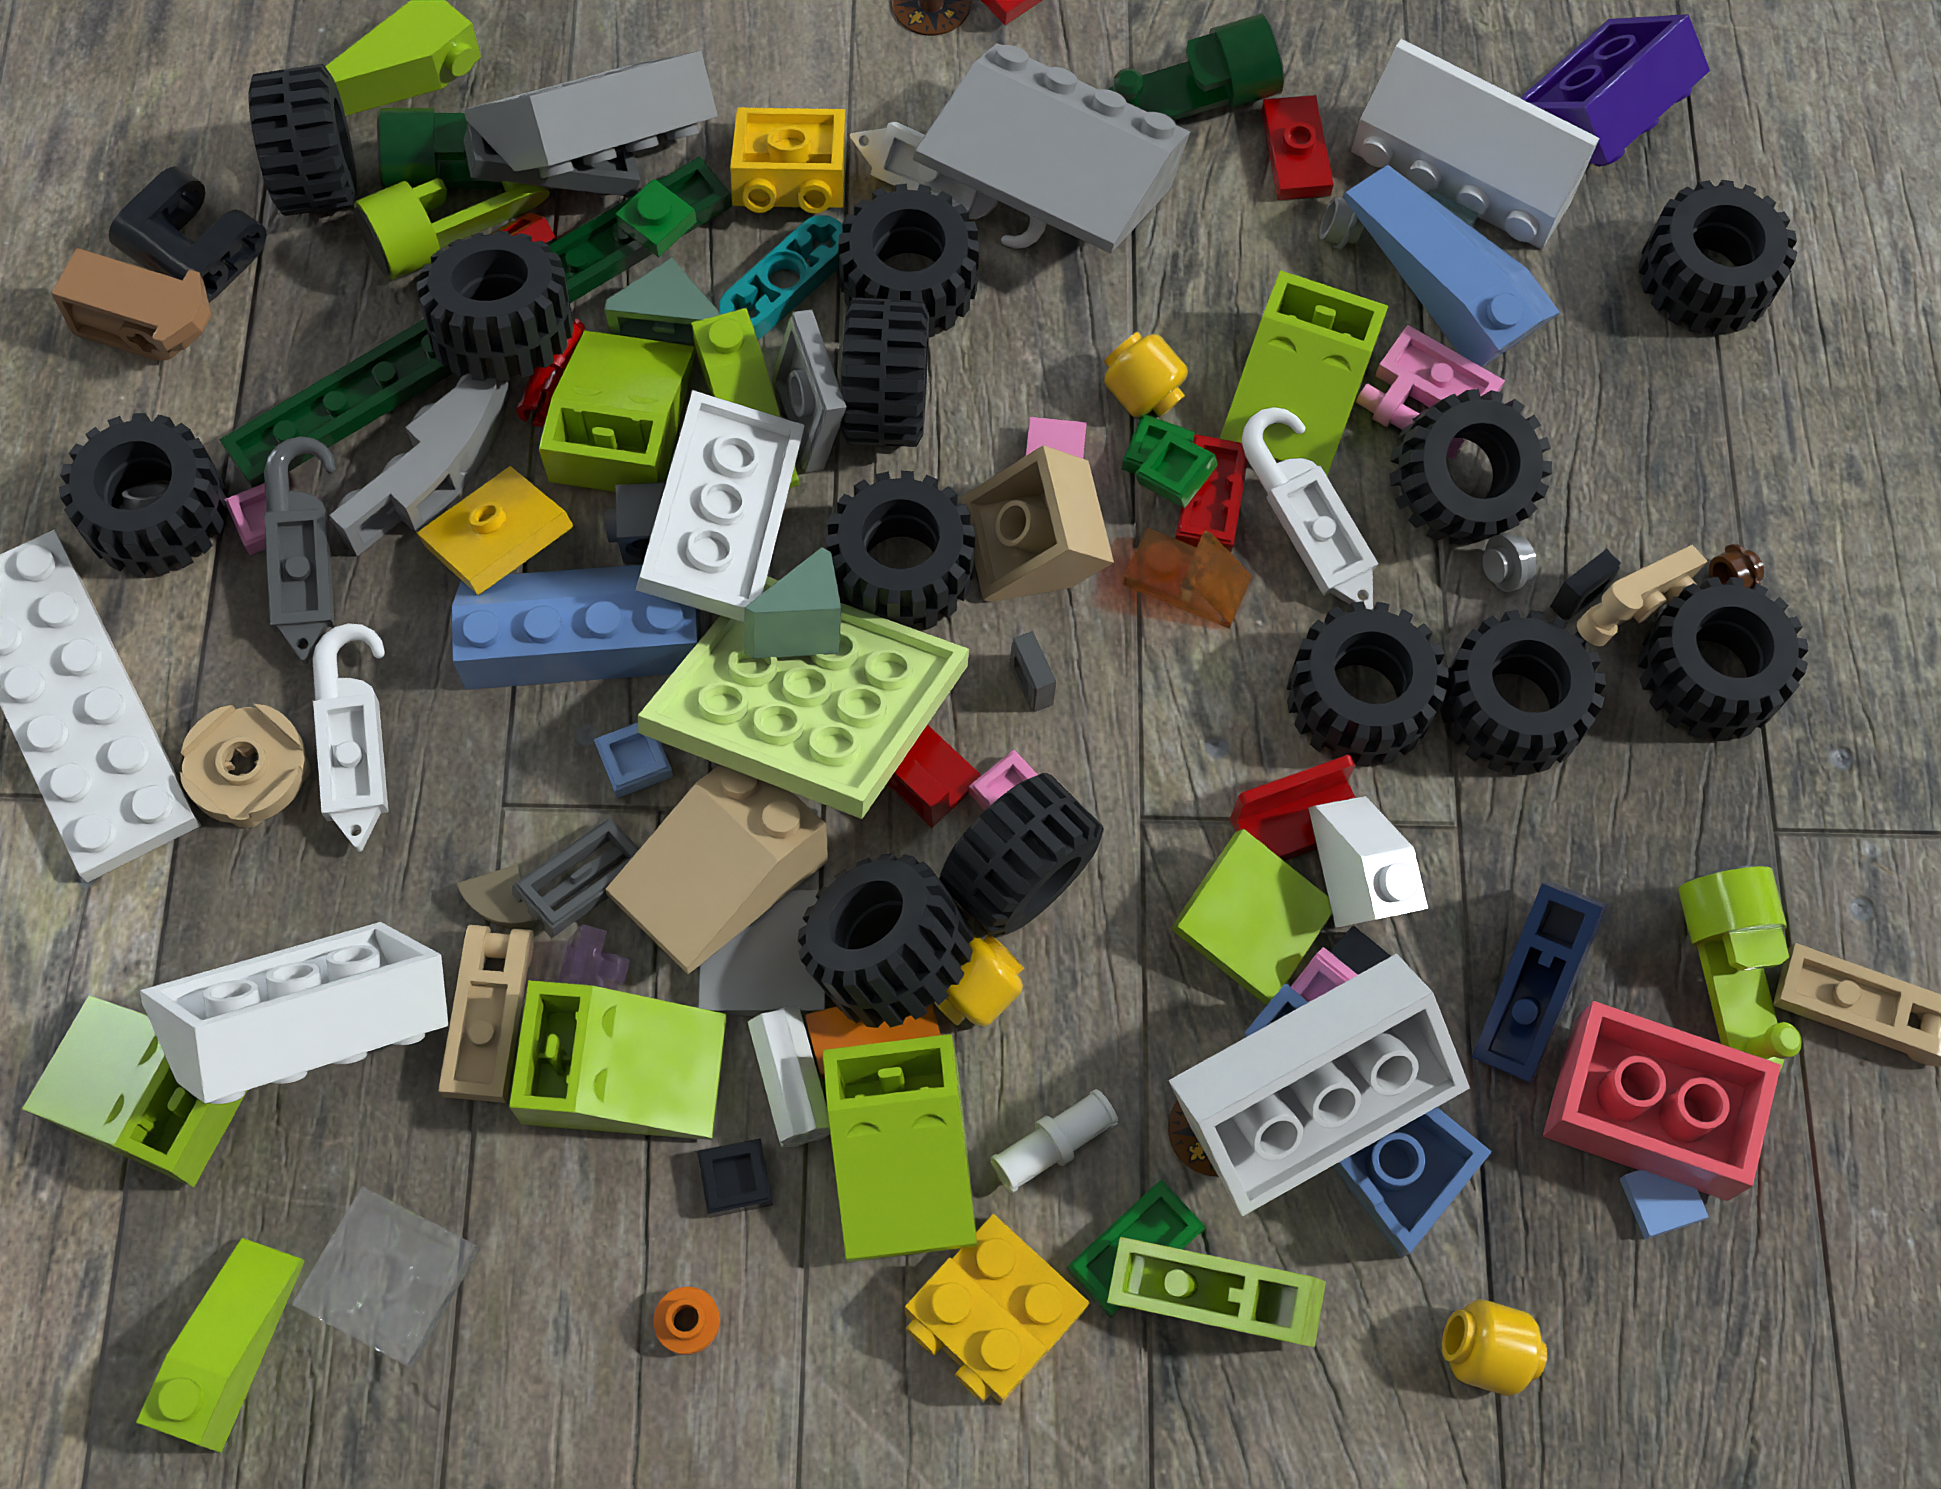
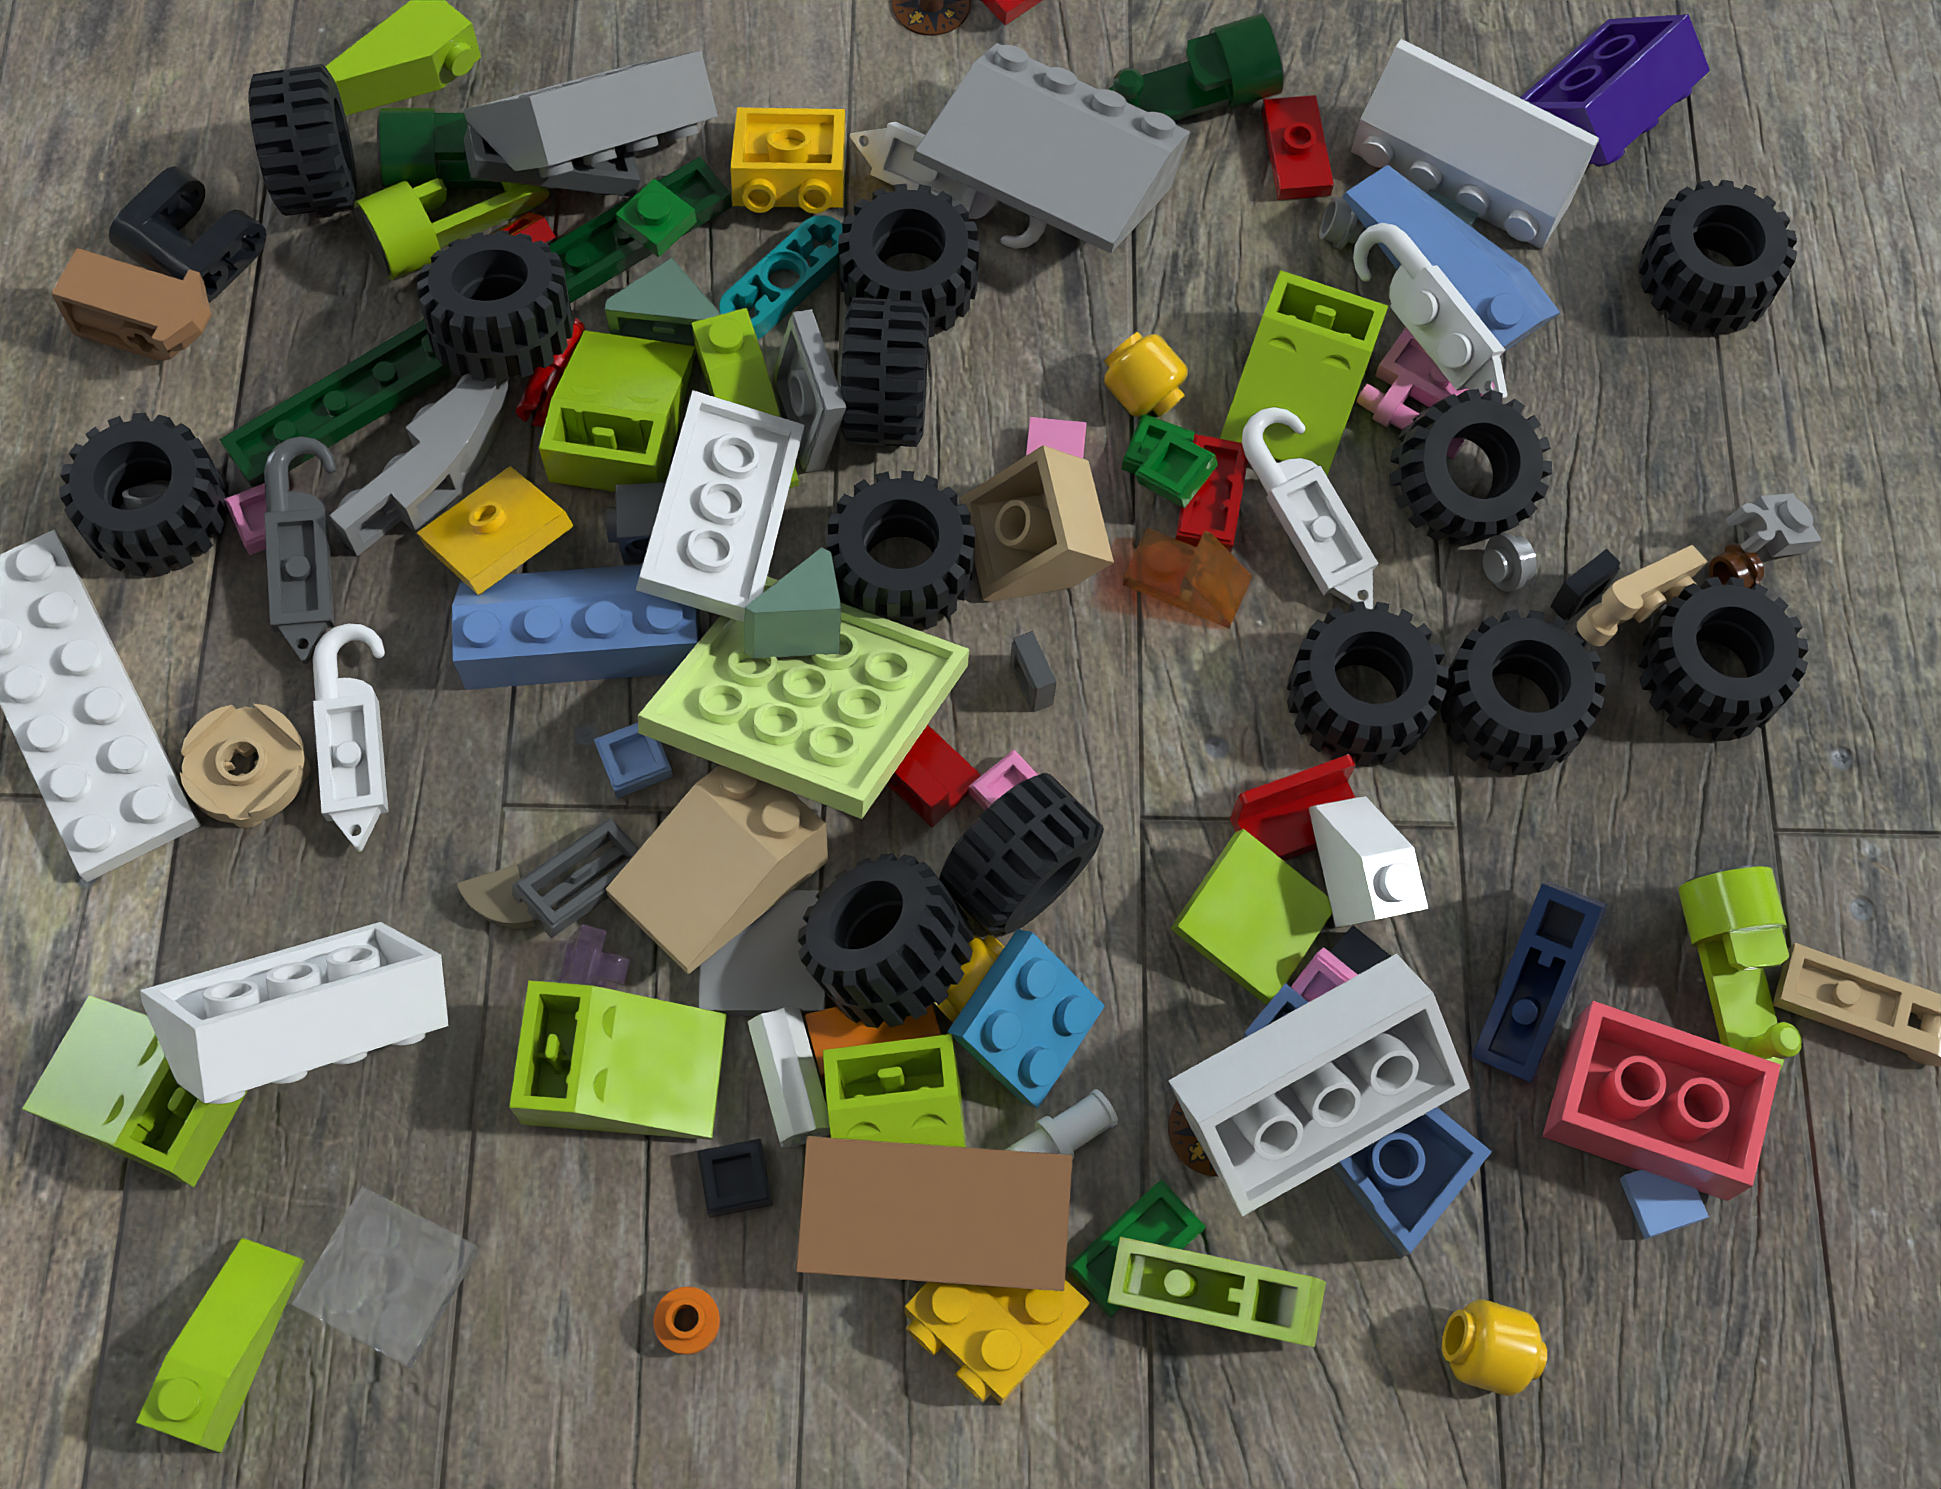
(486, 1015): tan plate -> none
(934, 1213): none -> medium nougat tile
(1026, 1018): none -> dark azure plate
(1436, 313): none -> white plate
(1778, 523): none -> light grey plate

